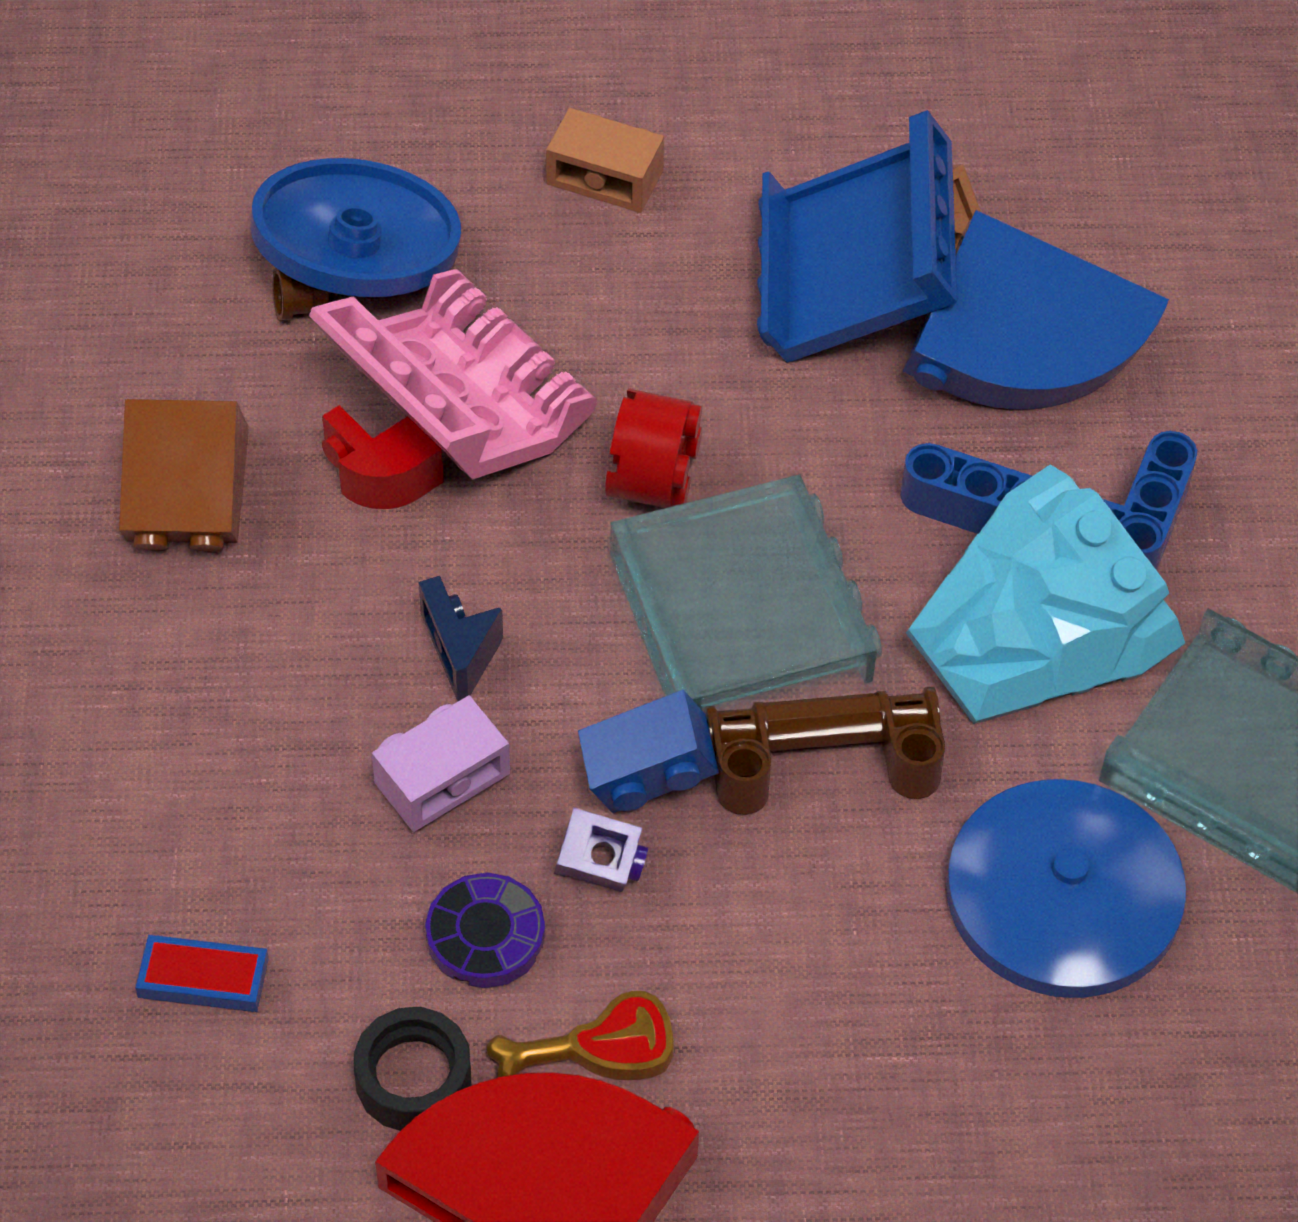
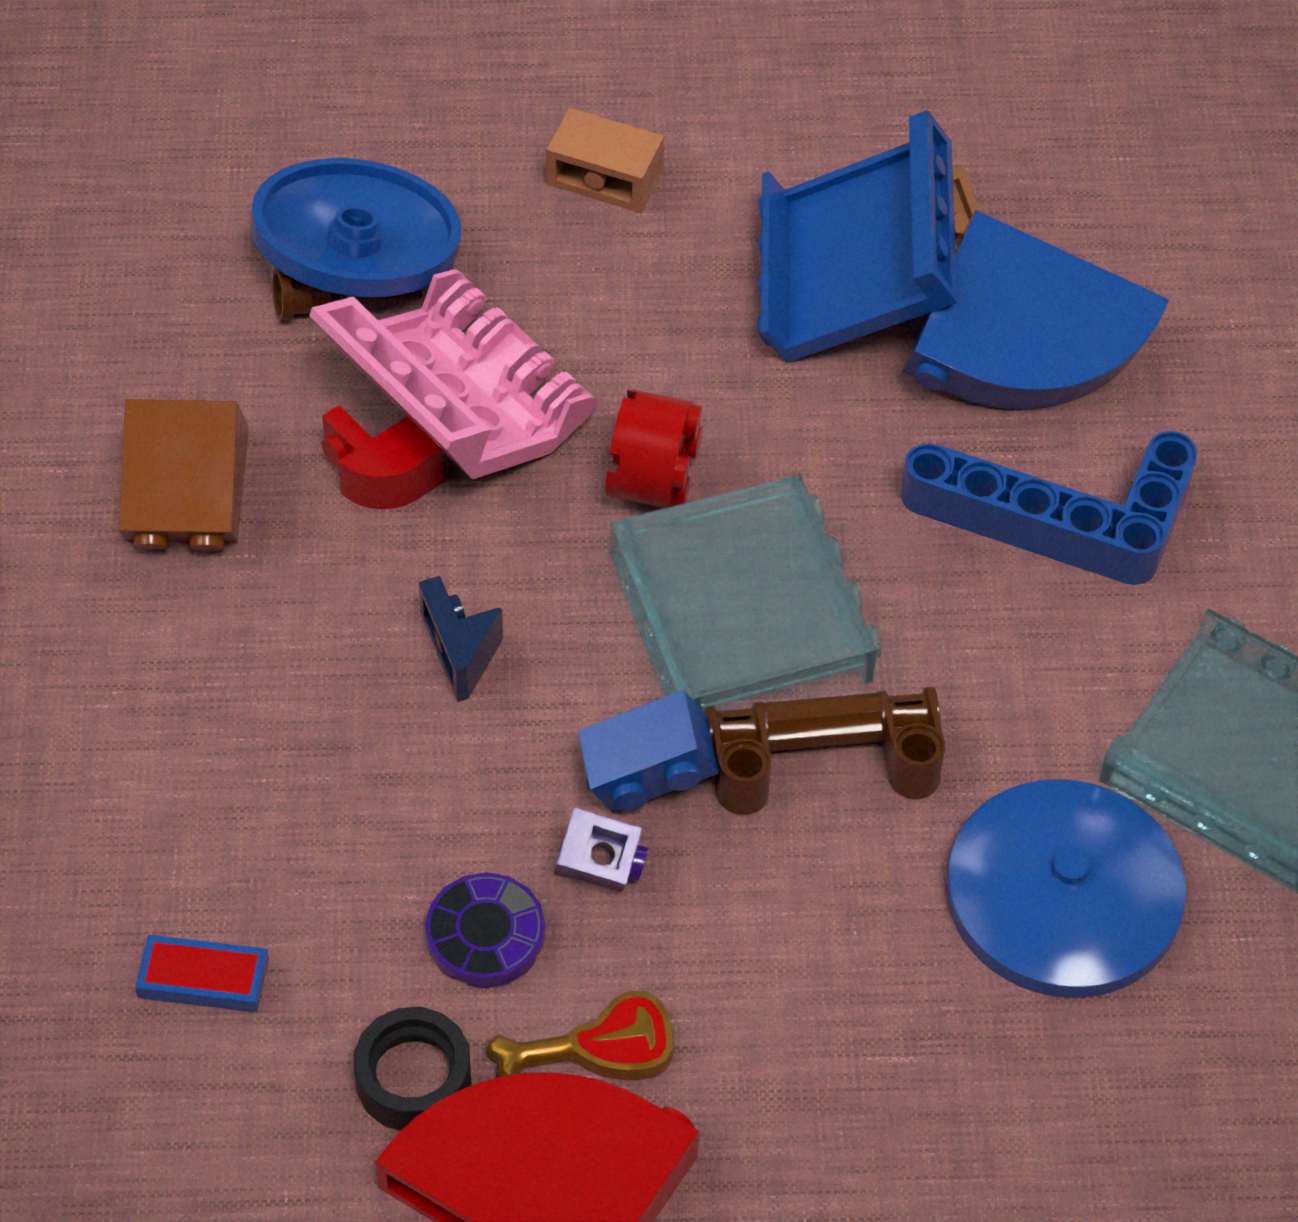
(440, 762): lavender brick -> none
(1045, 604): medium azure wedge -> none

